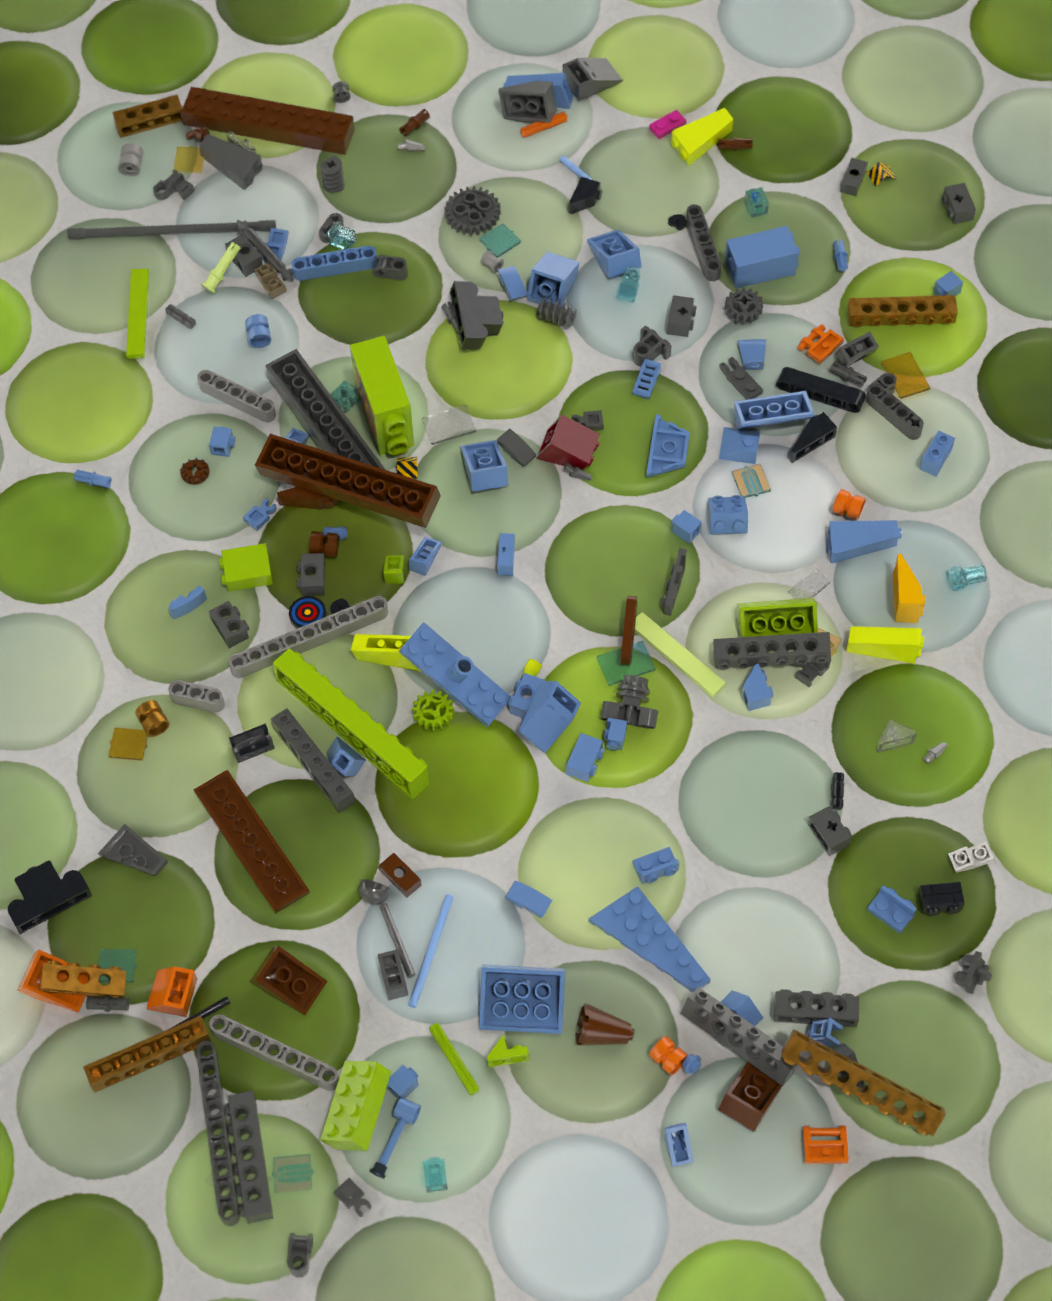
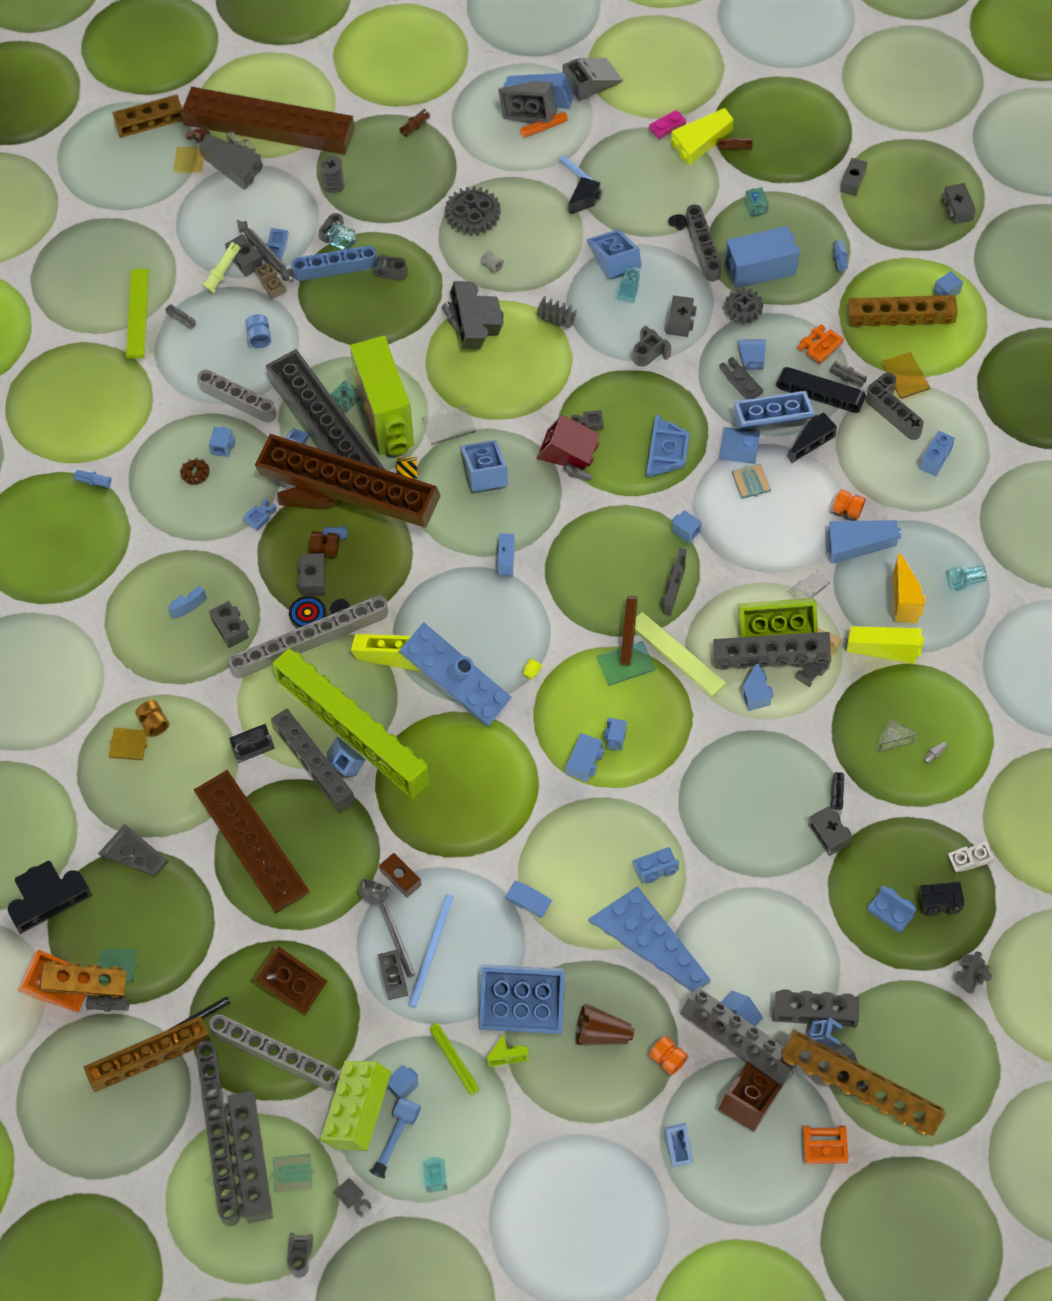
(77, 233): dark grey piece -> none
(130, 159): light grey wheel -> none
(172, 991): orange slope -> none
(176, 182): dark grey piece -> none
(202, 702): light grey beam -> none
(245, 567): lime brick -> none
(341, 92): dark grey wheel -> none
(394, 569): lime slope -> none
(411, 146): light grey bar -> none
(422, 566): medium blue slope -> none
(436, 702): lime gear -> none
(500, 240): clear light blue piece -> none
(512, 282): medium blue slope -> none
(517, 447): dark grey slope -> none
(526, 686): medium blue brick -> none
(548, 714): medium blue slope -> none
(552, 278): medium blue slope -> none
(633, 692): dark grey beam -> none
(650, 368): medium blue slope -> none
(692, 1064): medium blue plate -> none
(728, 514): medium blue bracket -> none
(857, 349): dark grey brick -> none
(879, 172): sticker -> none

